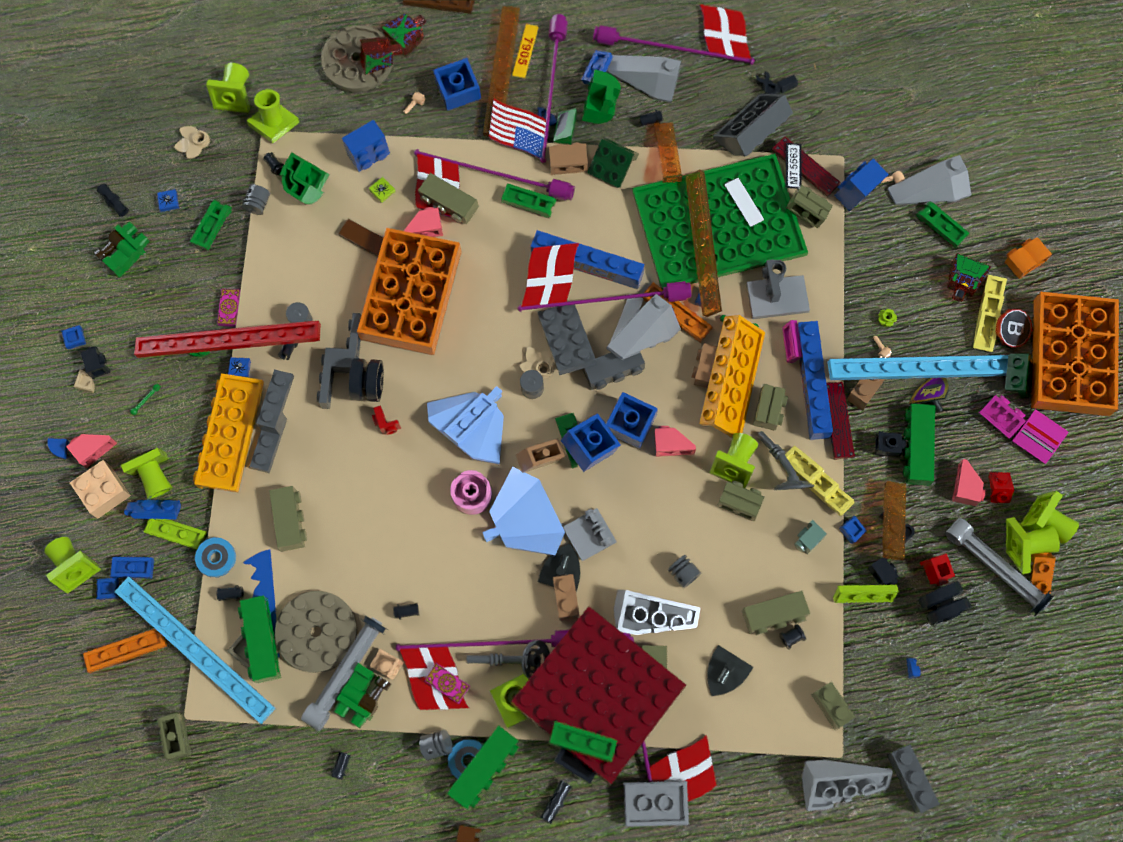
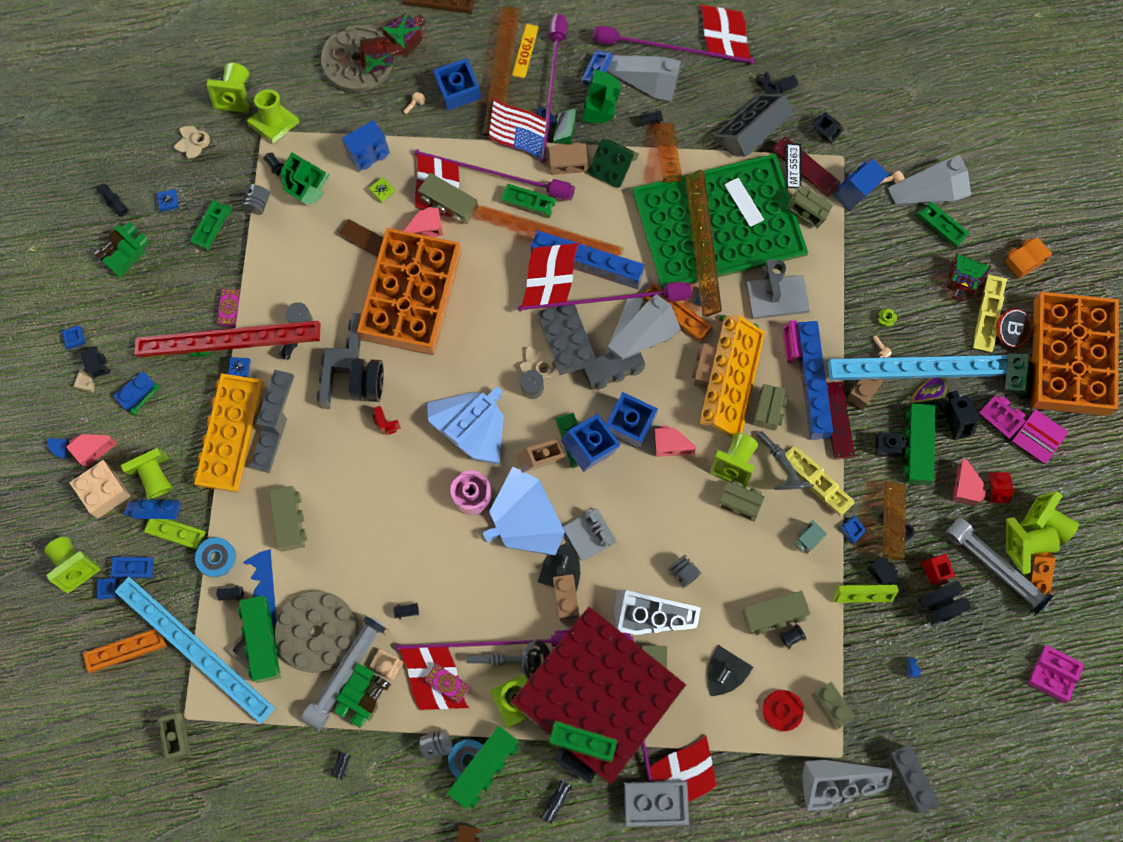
(134, 391): none -> blue plate
(525, 223): none -> clear orange plate
(783, 710): none -> red tile
(834, 127): none -> black brick
(961, 416): none -> black torso
(1056, 674): none -> dark pink slope

